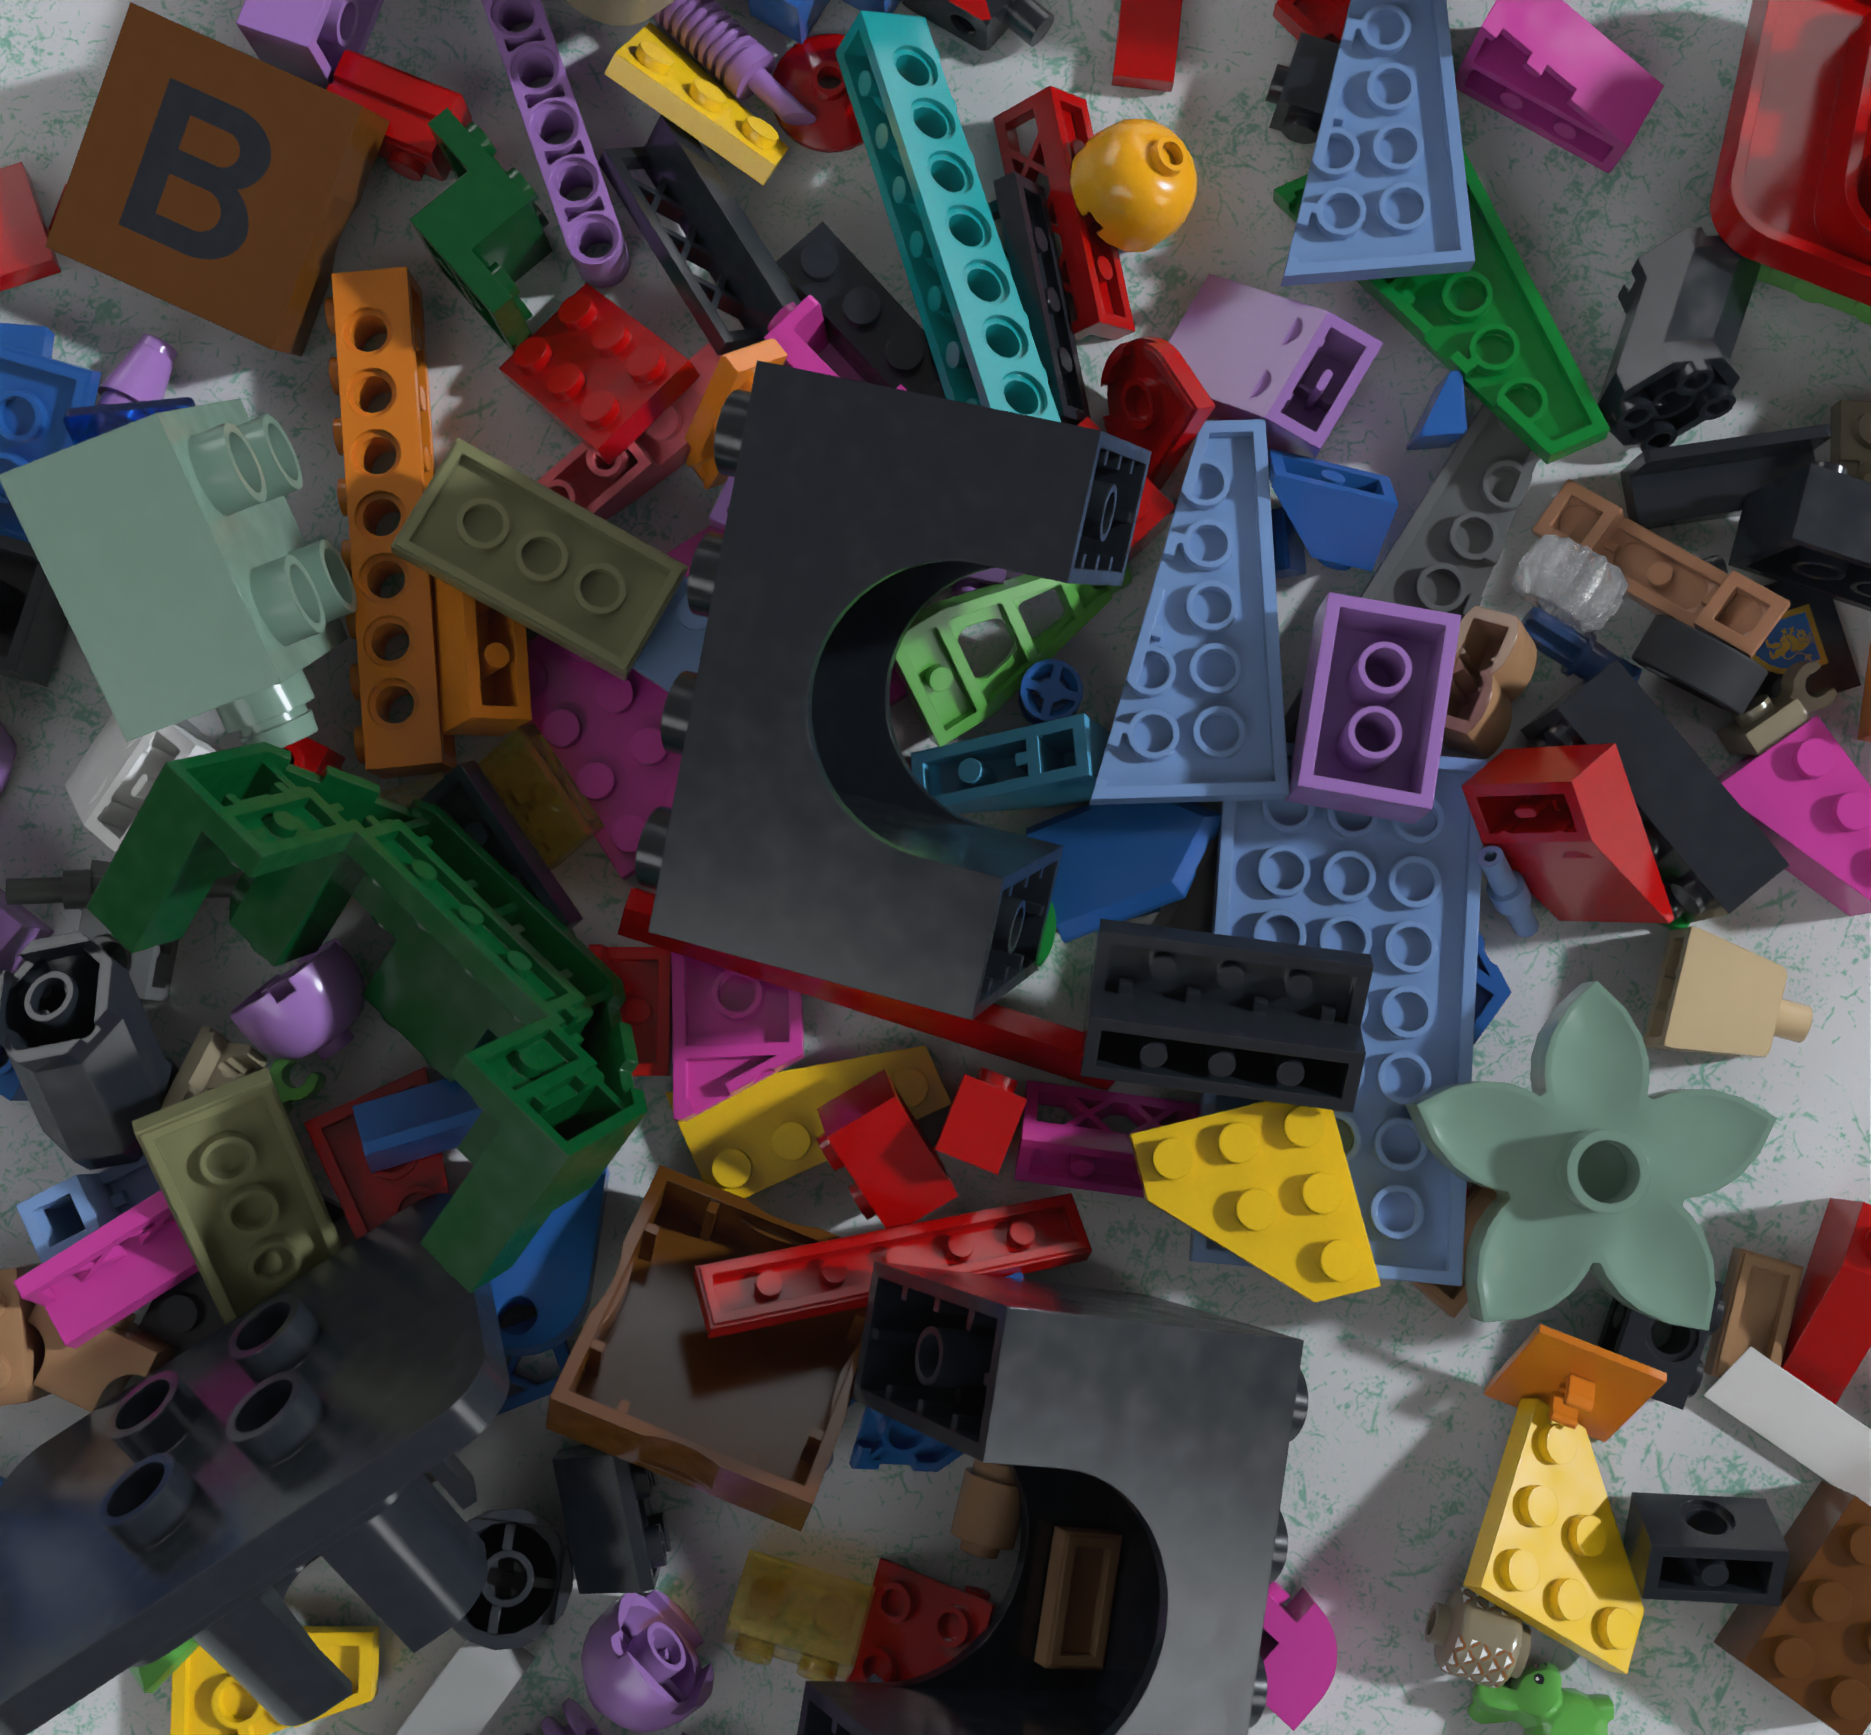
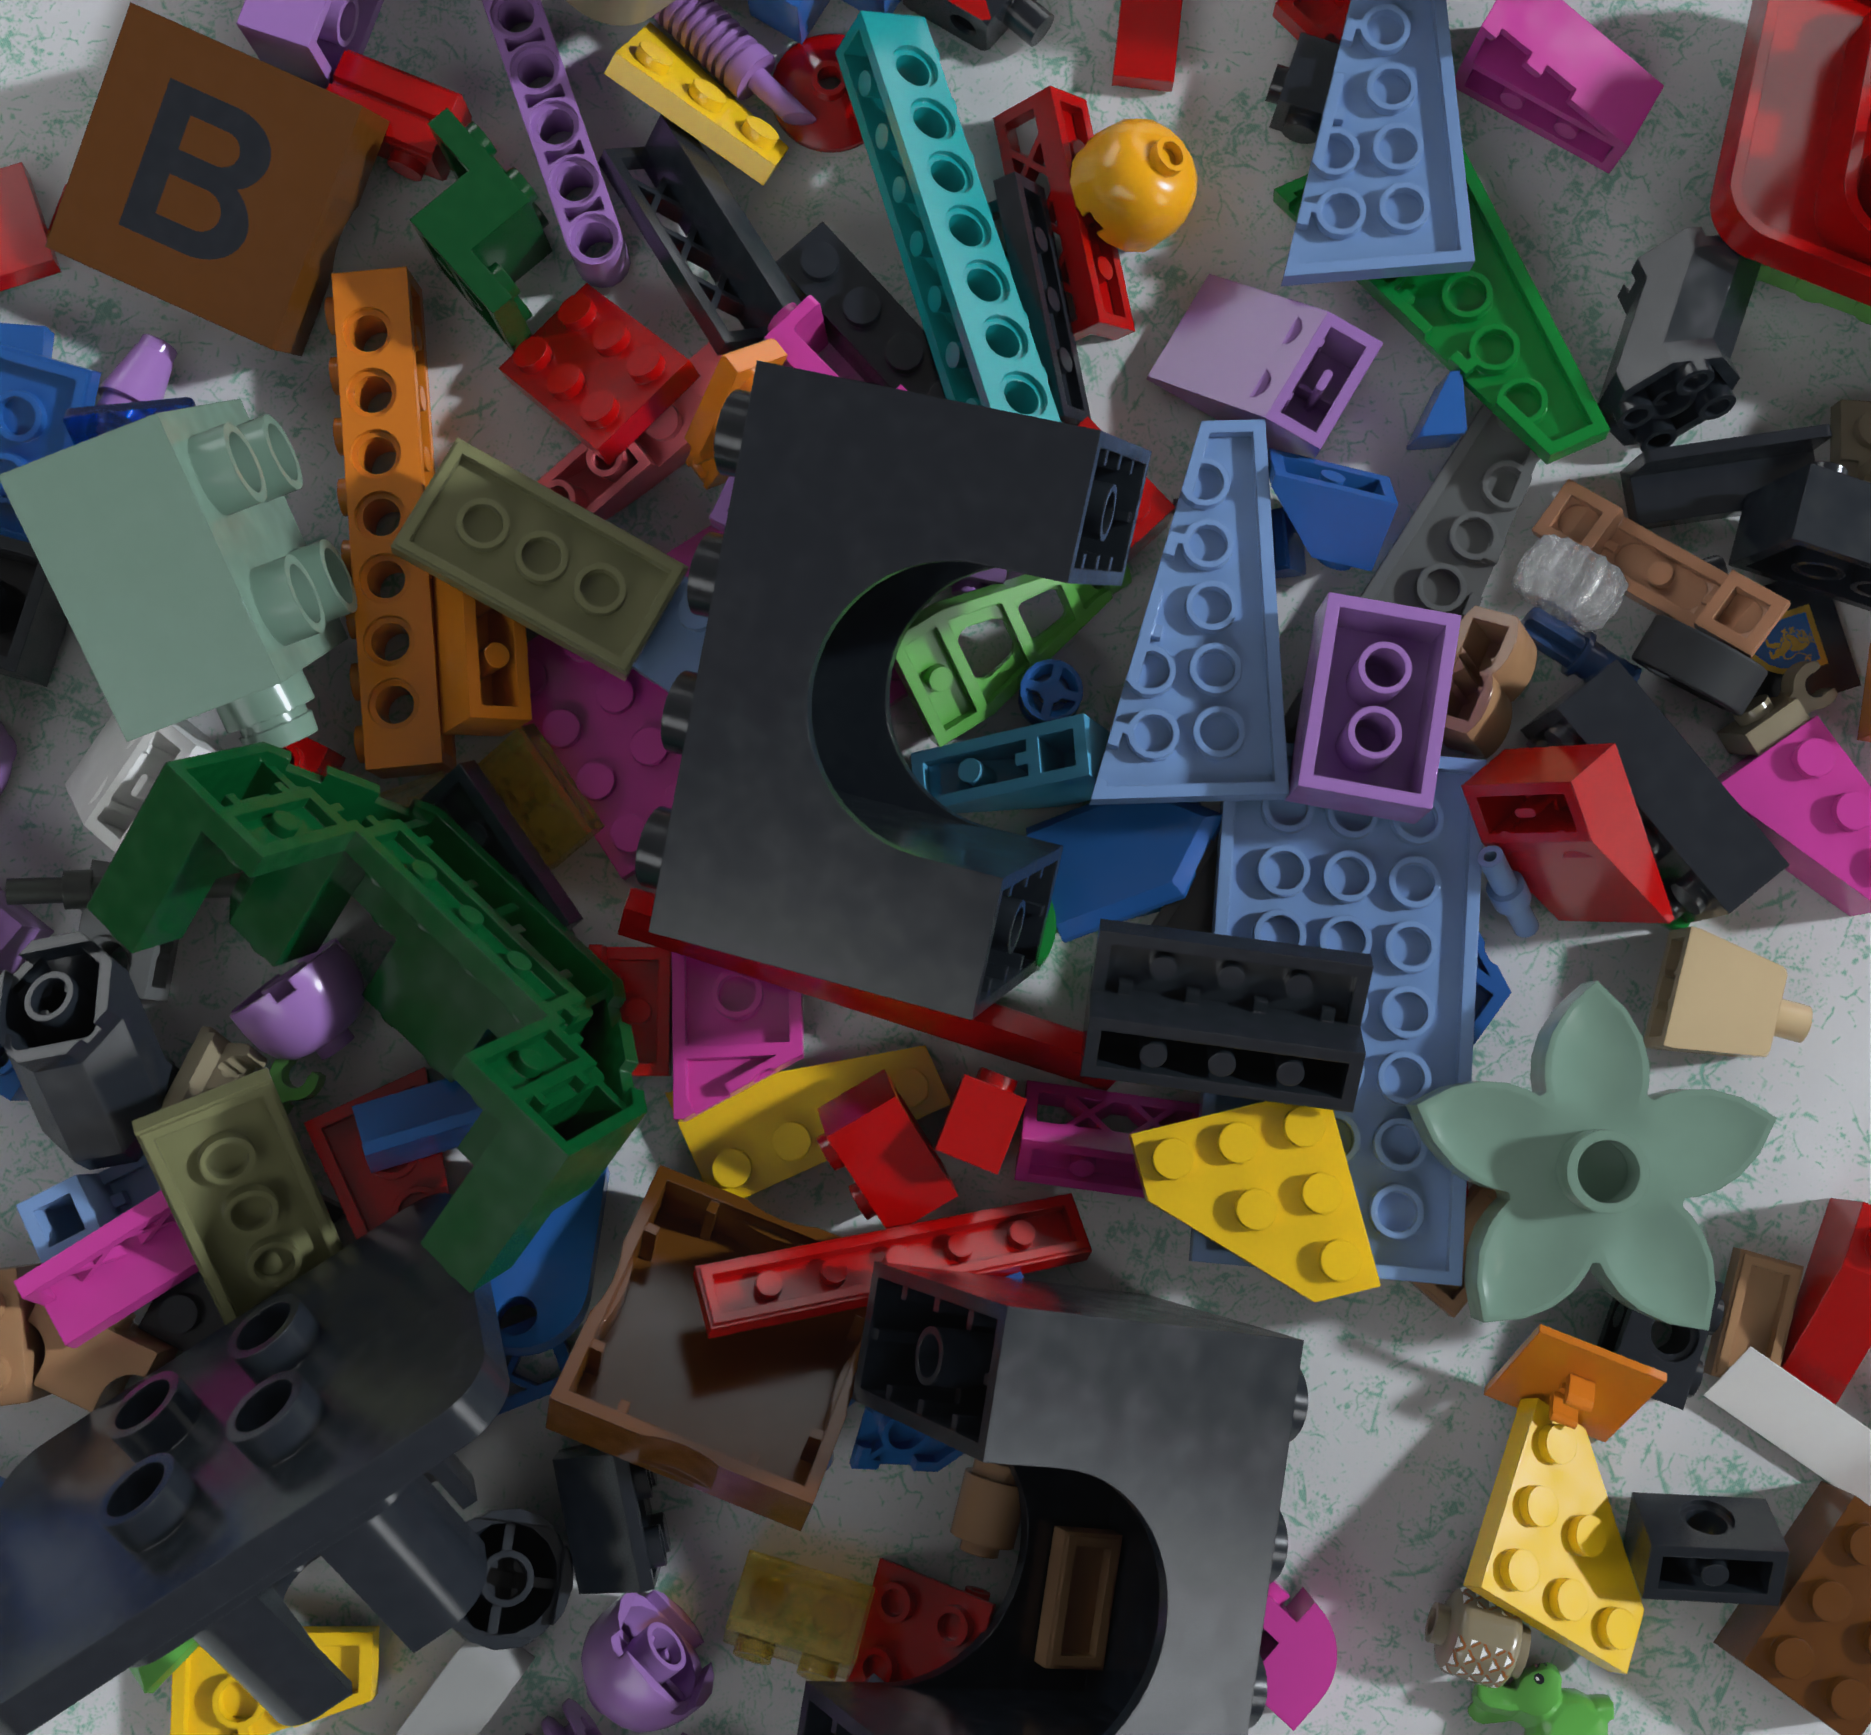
(1154, 402): red tile -> none

